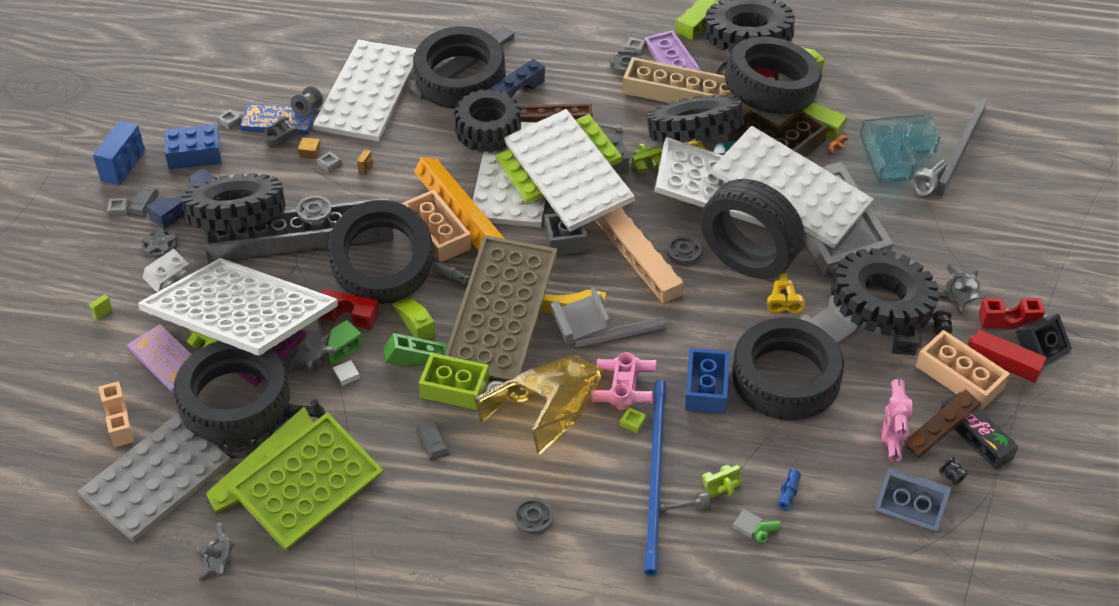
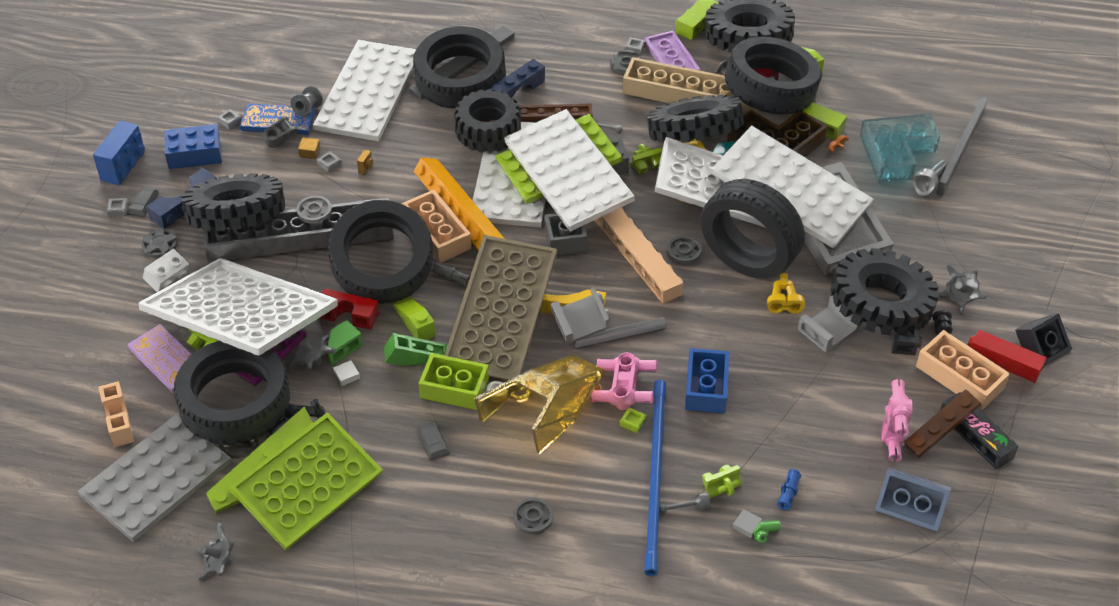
(101, 307): lime tile -> none
(786, 401): black tyre -> none
(946, 468): black bush -> none
(995, 315): red arch -> none

